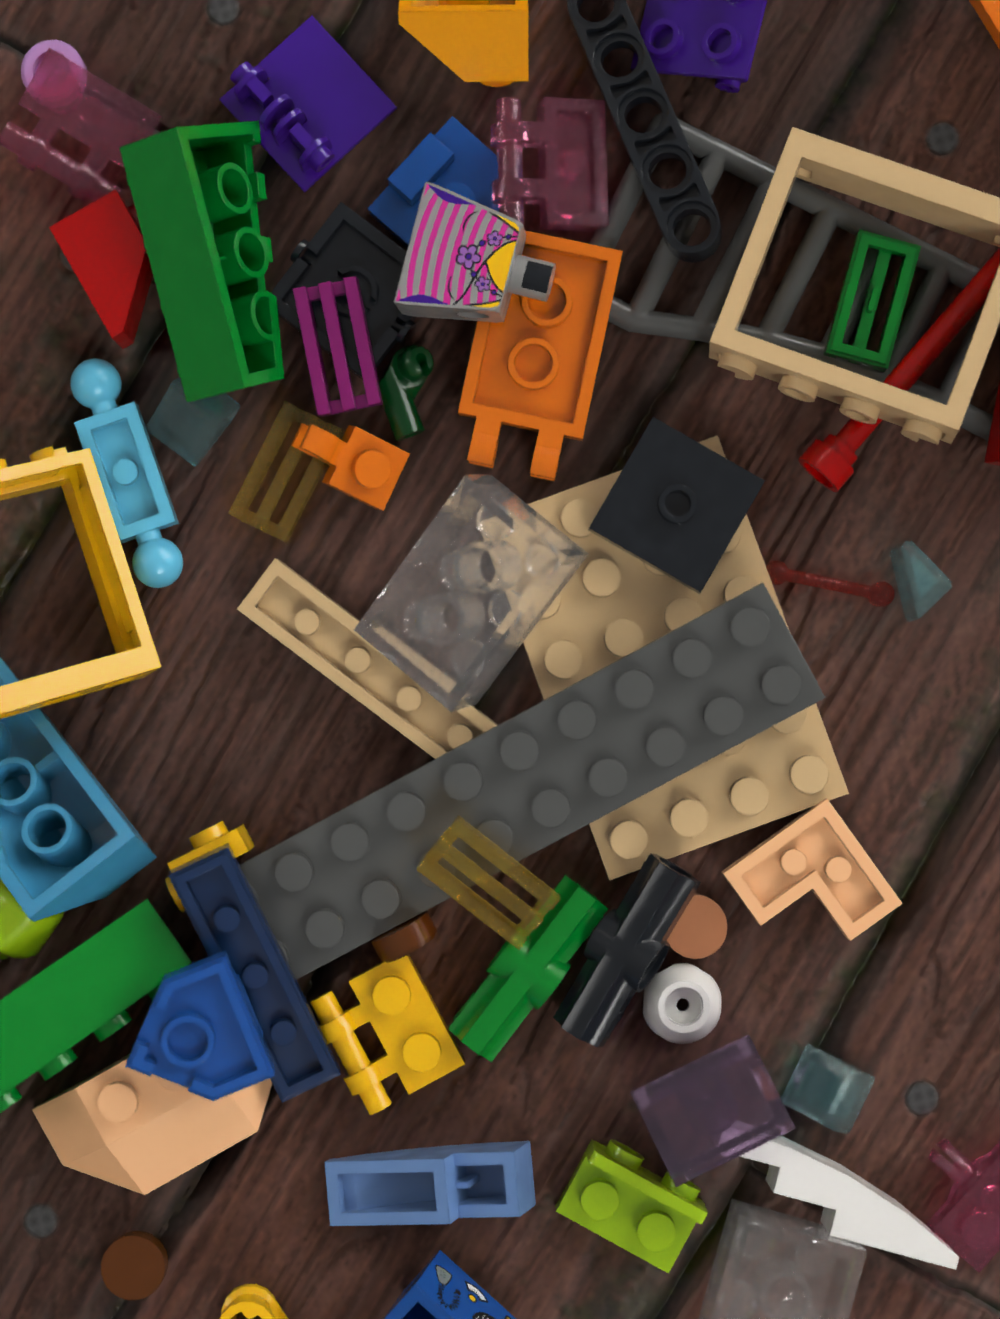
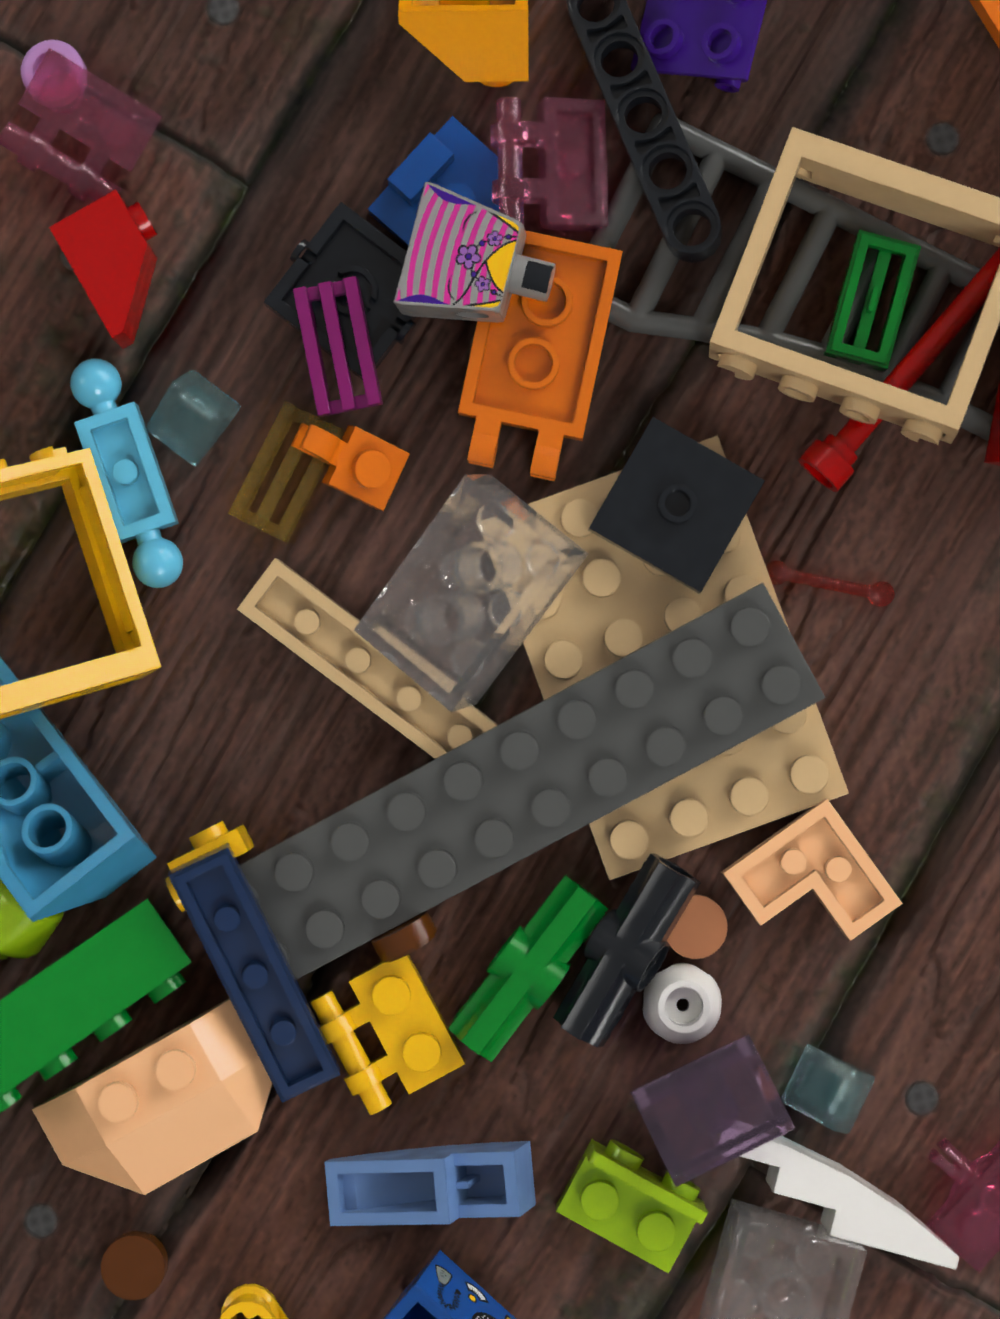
(203, 1032): blue plate -> none
(207, 253): green wedge -> none
(307, 102): dark purple hinge -> none
(401, 385): dark green arm -> none
(530, 917): clear yellow tile -> none
(917, 579): clear light blue slope -> none

